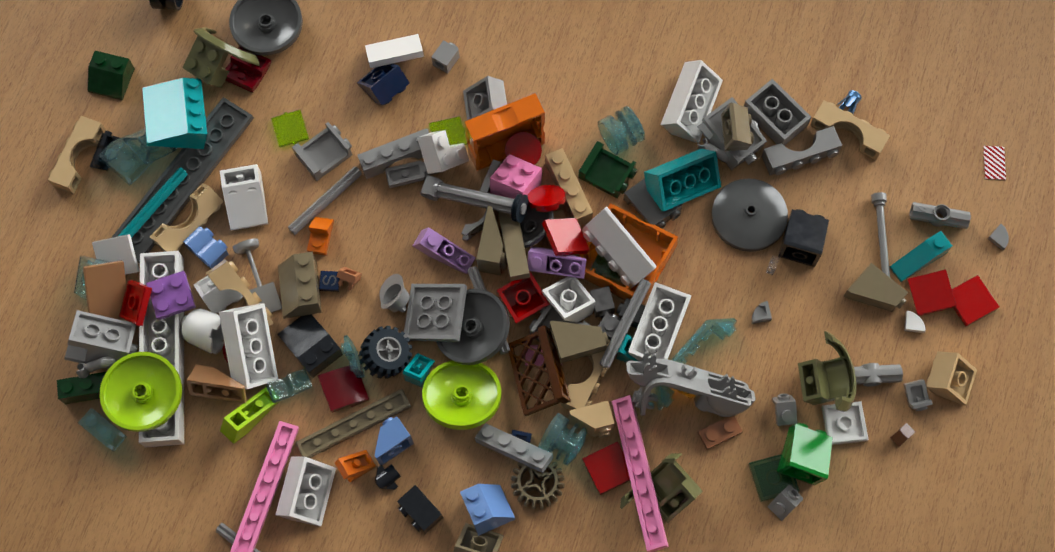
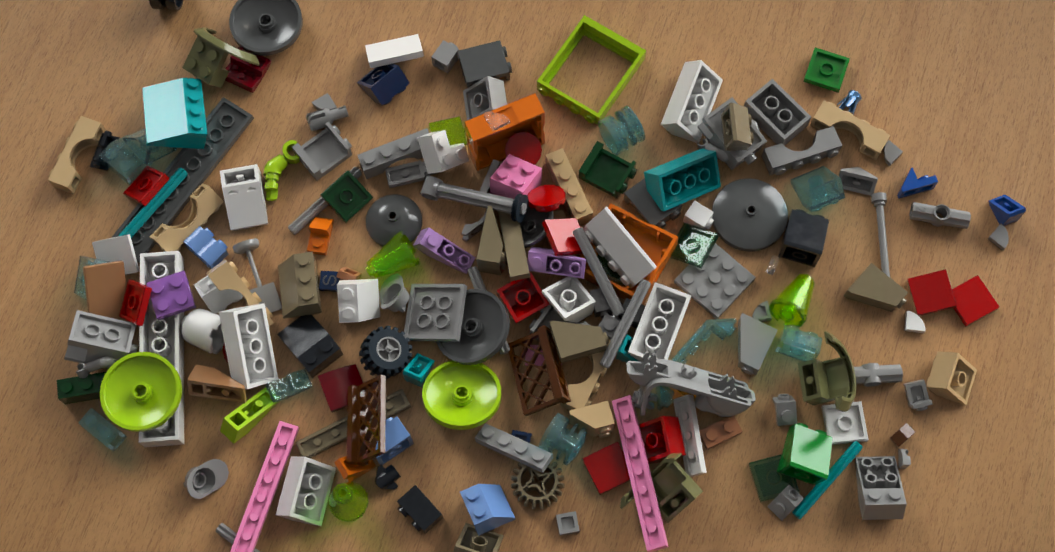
(109, 75): dark green slope -> none
(146, 185): none -> red tile
(206, 478): none -> light grey piece
(274, 168): none -> lime piece
(289, 128): clear neon green piece -> none
(320, 117): none -> light grey arm
(324, 102): none -> light grey tile
(346, 196): none -> dark green tile
(348, 501): none -> clear neon green cone
(350, 351): clear light blue slope -> none
(358, 300): none -> white slope
(358, 417): none -> reddish brown fence
(383, 228): none -> dark grey dish
(392, 257): none -> clear neon green cone
(484, 61): none -> dark grey panel
(496, 120): none -> clear tile
(567, 523): none -> light grey tile
(598, 272): none -> light grey axle
(609, 40): none -> lime window
(661, 438): none -> red slope
(686, 413): none -> white plate
(694, 245): none -> clear green tile
(699, 216): none -> white brick
(716, 283): none -> light grey plate
(753, 343): none -> light grey slope
(794, 301): none -> clear neon green cone
(798, 343): none -> clear light blue slope
(818, 188): none -> clear light blue slope
(821, 487): none -> teal axle
(826, 70): none -> green plate
(858, 180): none -> light grey slope
(879, 488): none -> light grey slope
(891, 152): none -> light grey tile
(903, 460): none -> light grey tile
(913, 185): none -> blue slope
(921, 256): teal slope -> none
(994, 162): sticker -> none
(1006, 209): none -> blue slope

